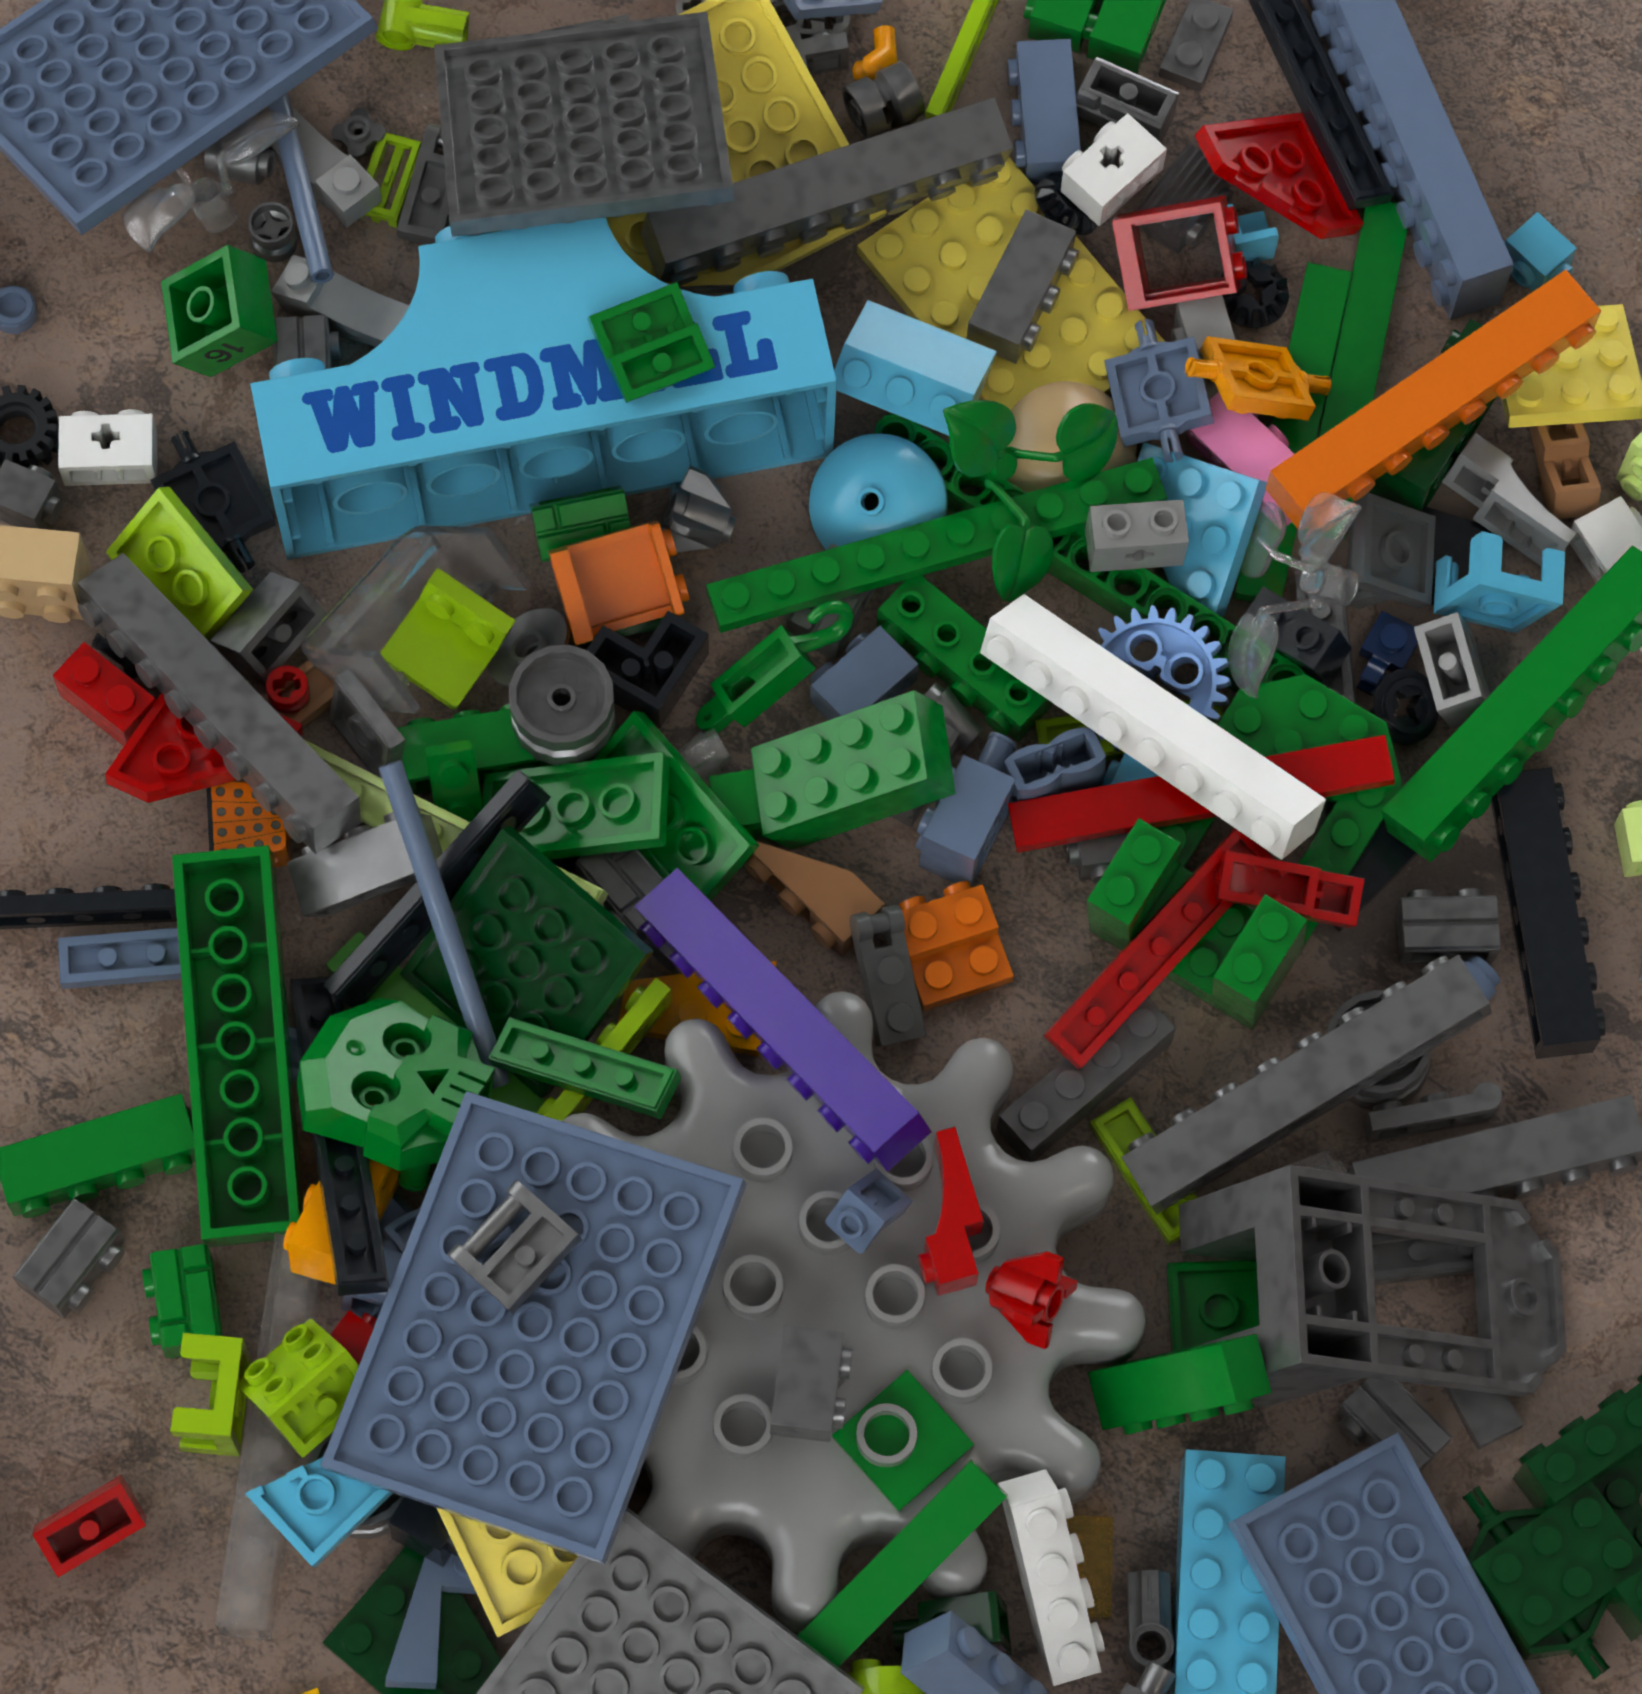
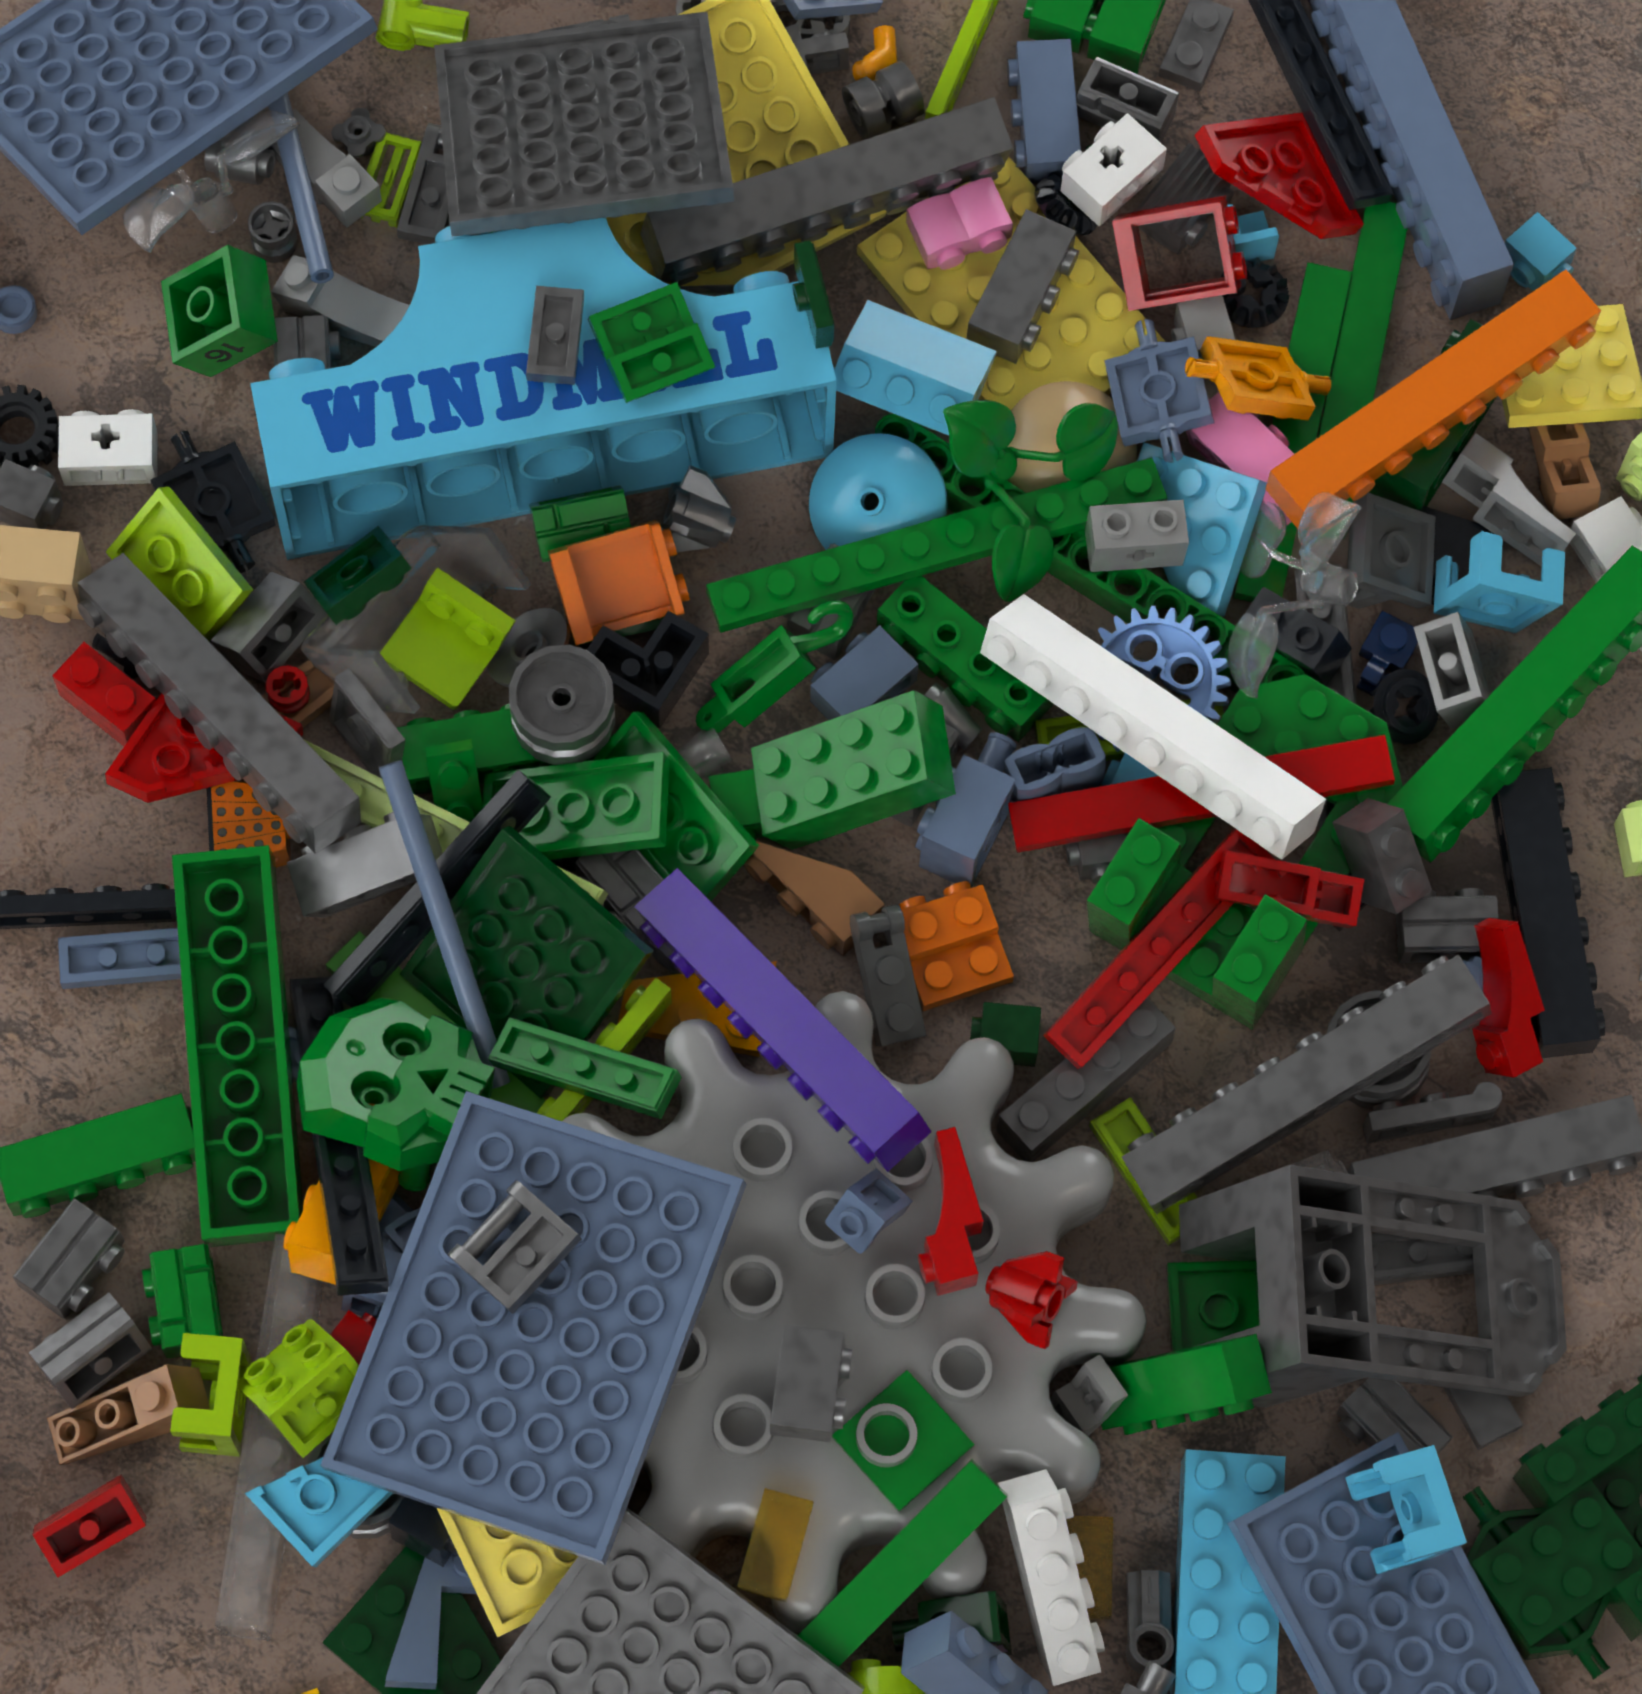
(90, 1350): none -> flat silver brick
(126, 1413): none -> medium nougat slope
(358, 576): none -> dark green plate
(555, 335): none -> flat silver plate
(775, 1545): none -> clear yellow tile
(811, 294): none -> dark green plate
(959, 224): none -> bright pink brick
(1012, 1026): none -> dark green brick
(1089, 1396): none -> light grey slope
(1384, 854): none -> flat silver brick
(1421, 1505): none -> medium azure panel
(1506, 1036): none -> red slope

